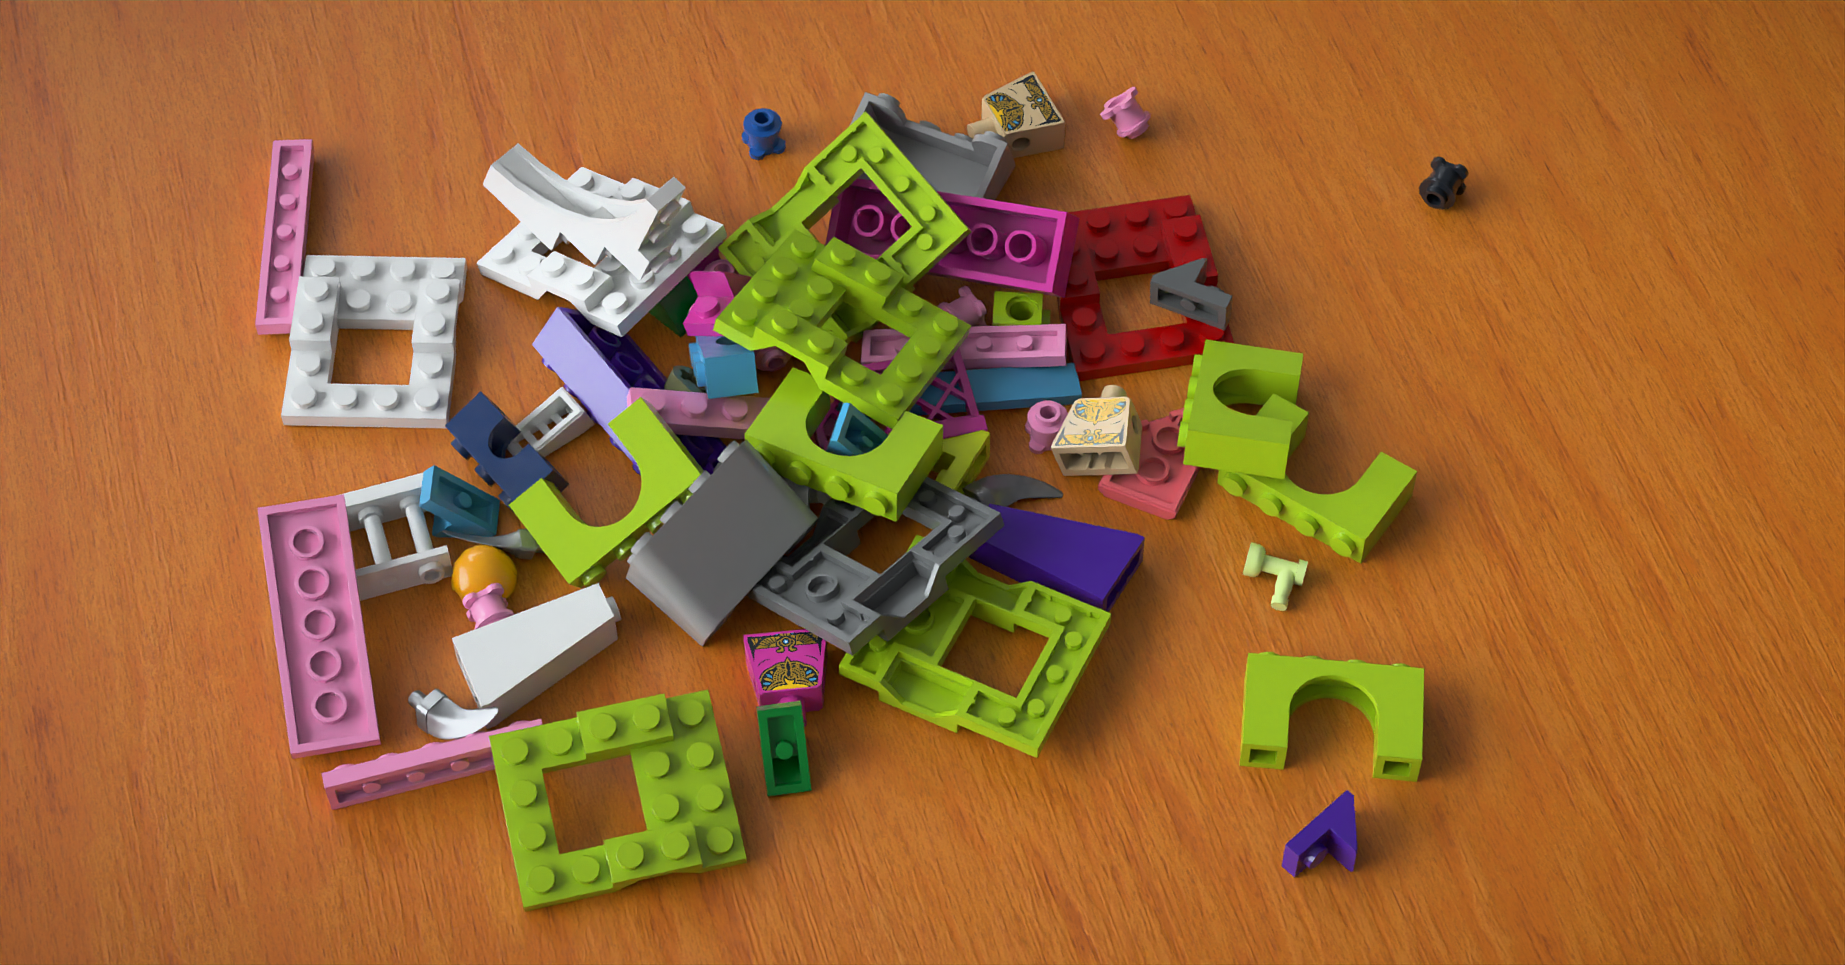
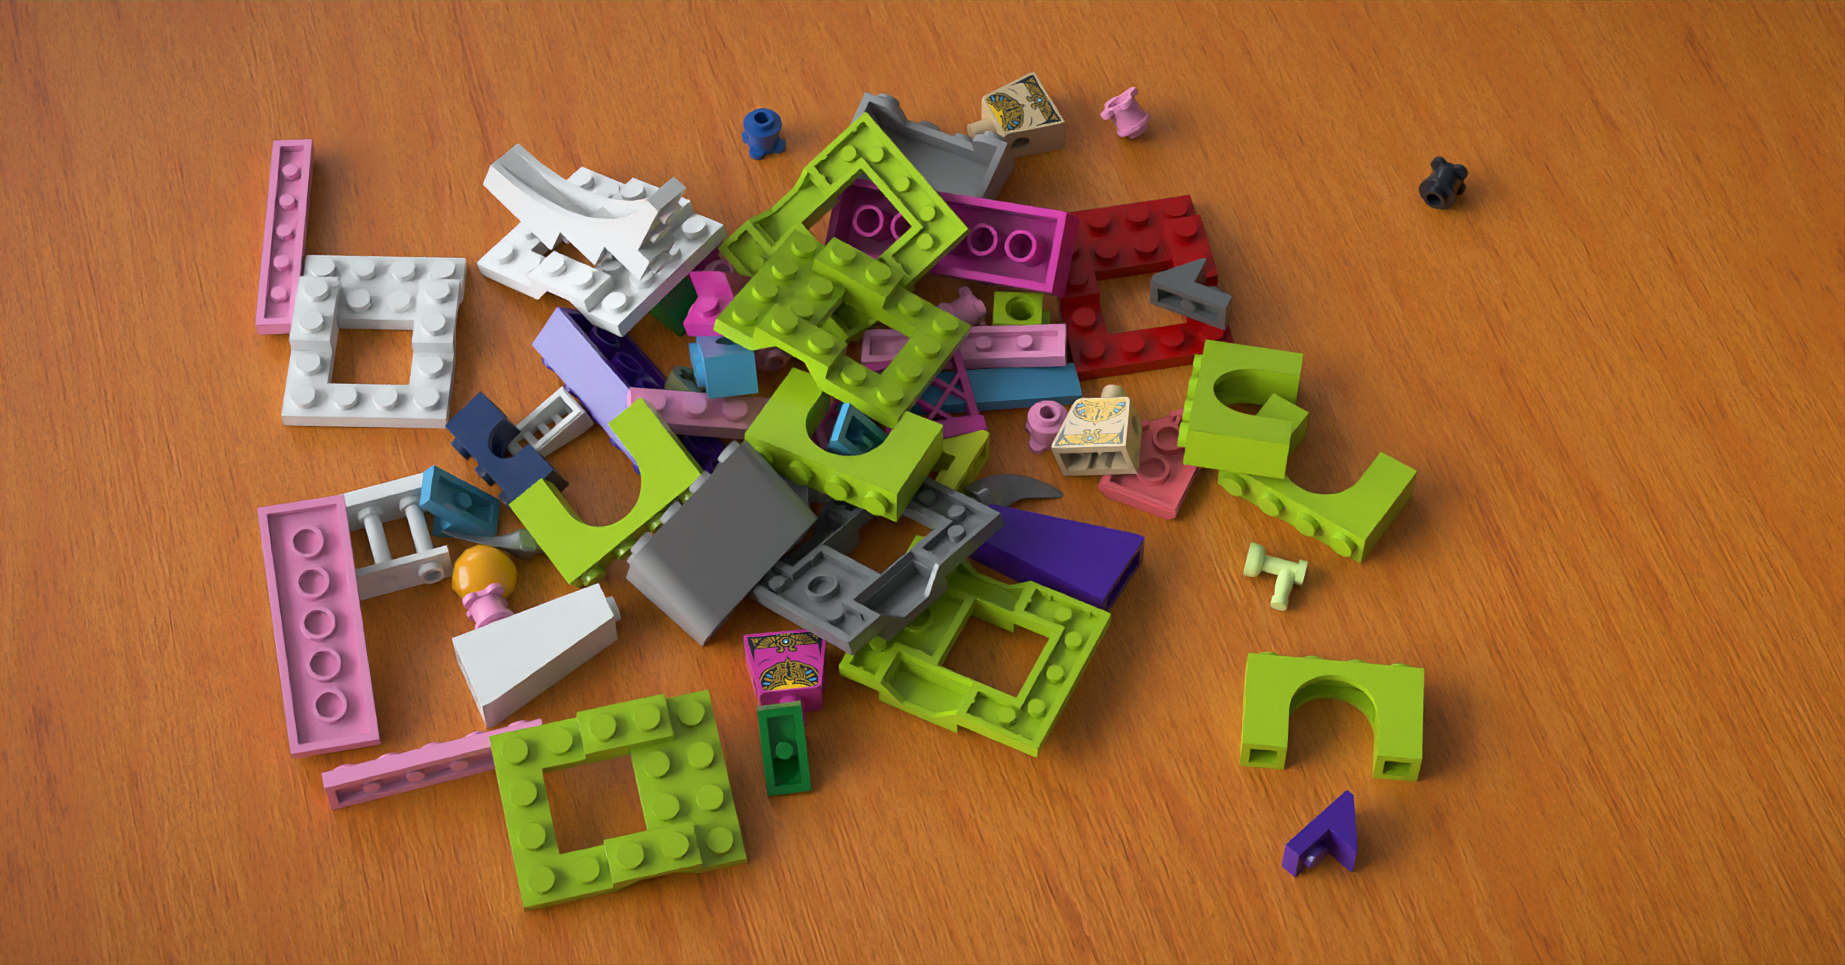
(444, 718): bar -> none

